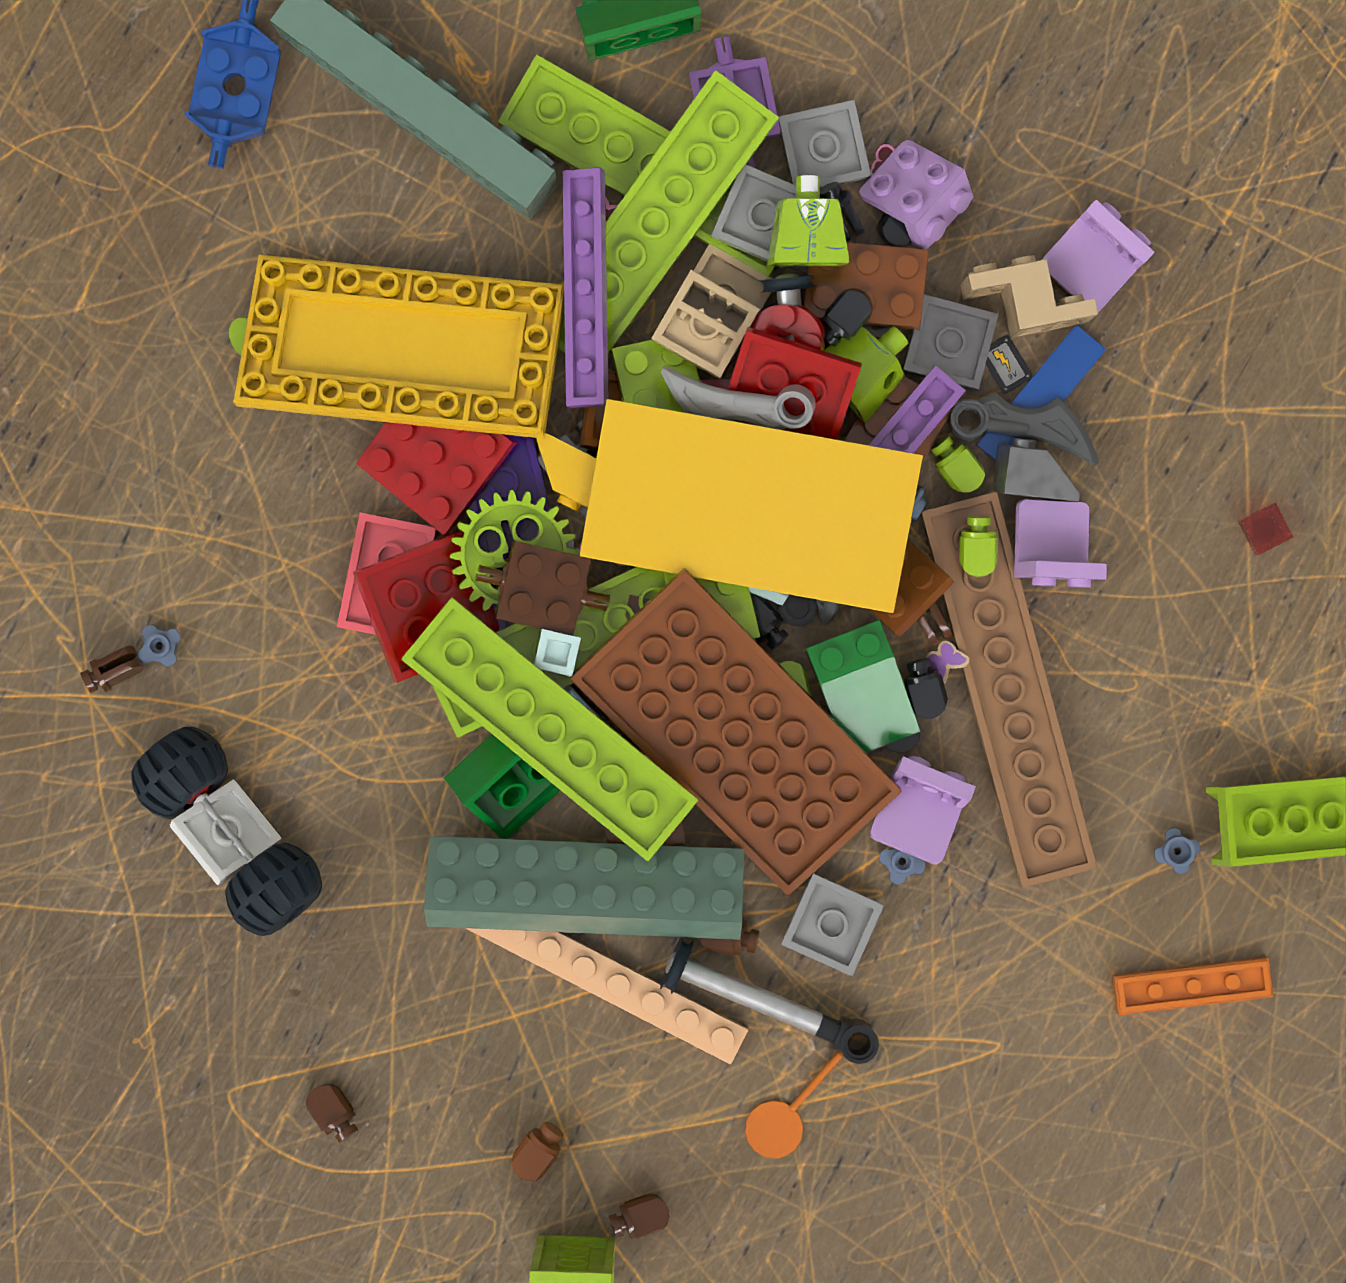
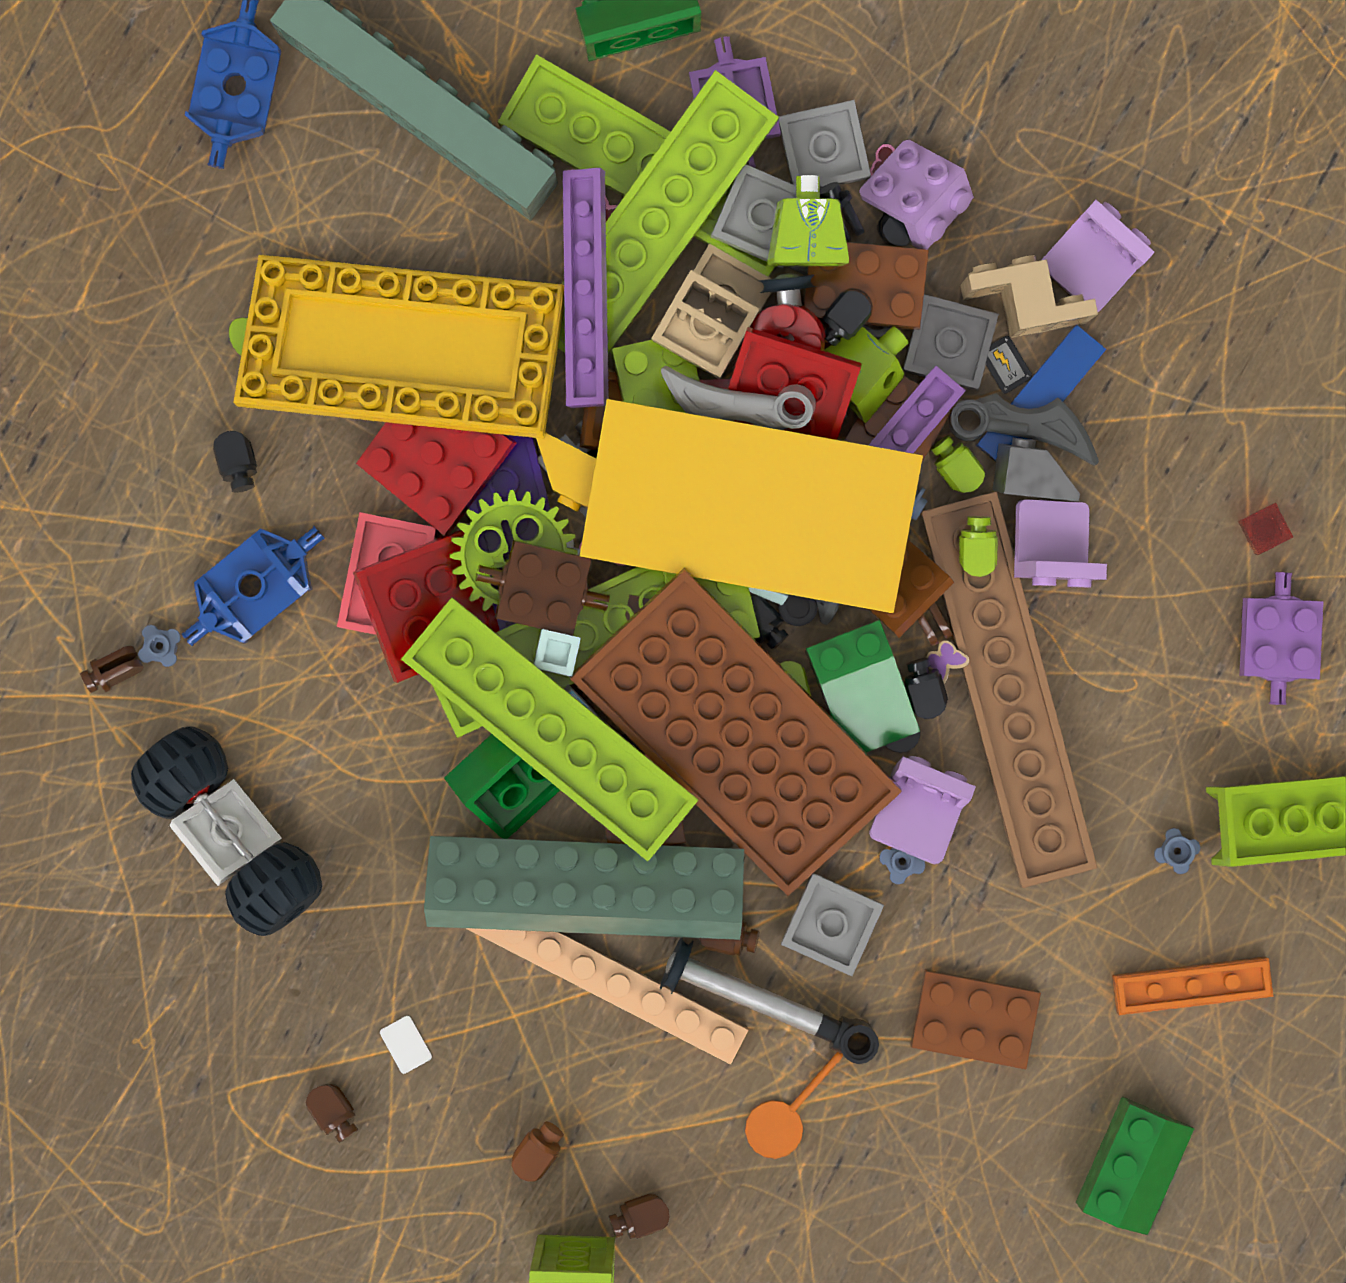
(235, 460): none -> black arm
(283, 578): none -> blue plate
(405, 1044): none -> white sticker
(975, 1019): none -> dark orange plate
(1134, 1167): none -> green slope
(1281, 638): none -> medium lavender plate

